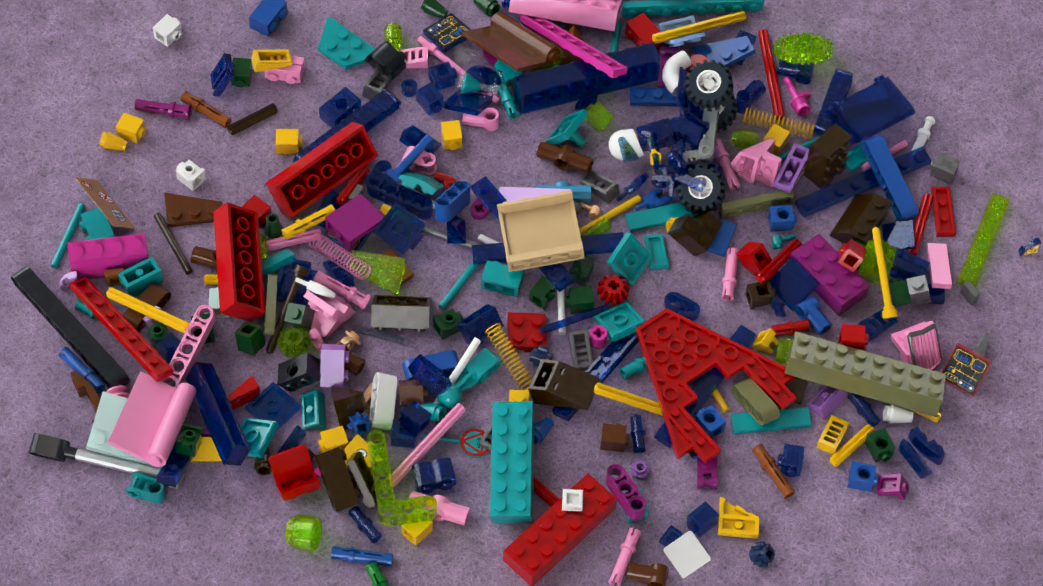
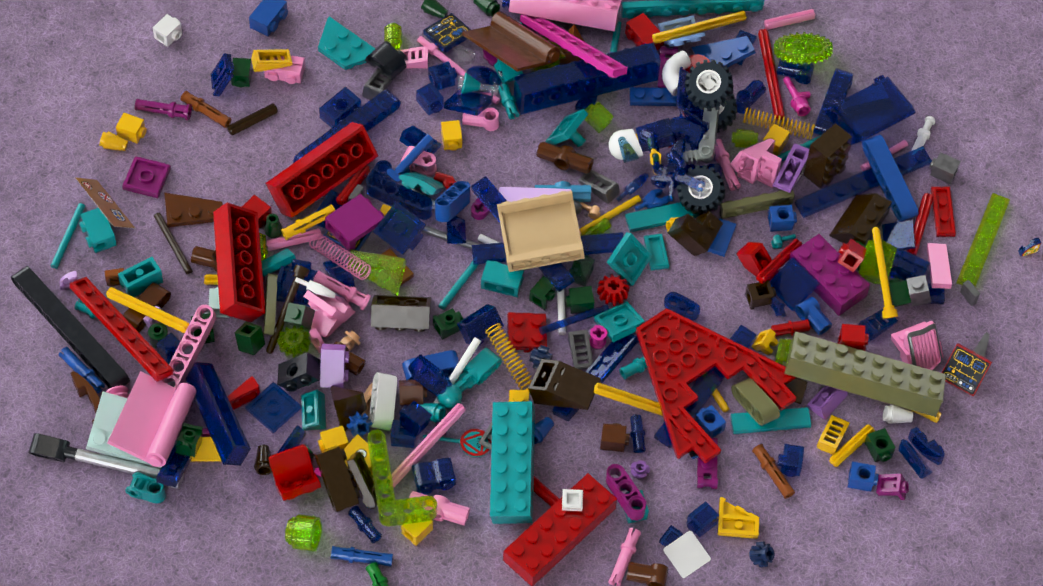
(95, 256): dark pink slope -> none
(146, 177): none -> magenta tile
(190, 174): white brick -> none
(258, 434): teal tile -> none
(288, 141): yellow brick -> none
(395, 337): sand blue piece -> none
(409, 93): clear blue bush -> none
(729, 281): bright pink pin -> none
(789, 19): none -> bright pink axle
(856, 158): teal tile -> none
(864, 409): clear blue pin -> none

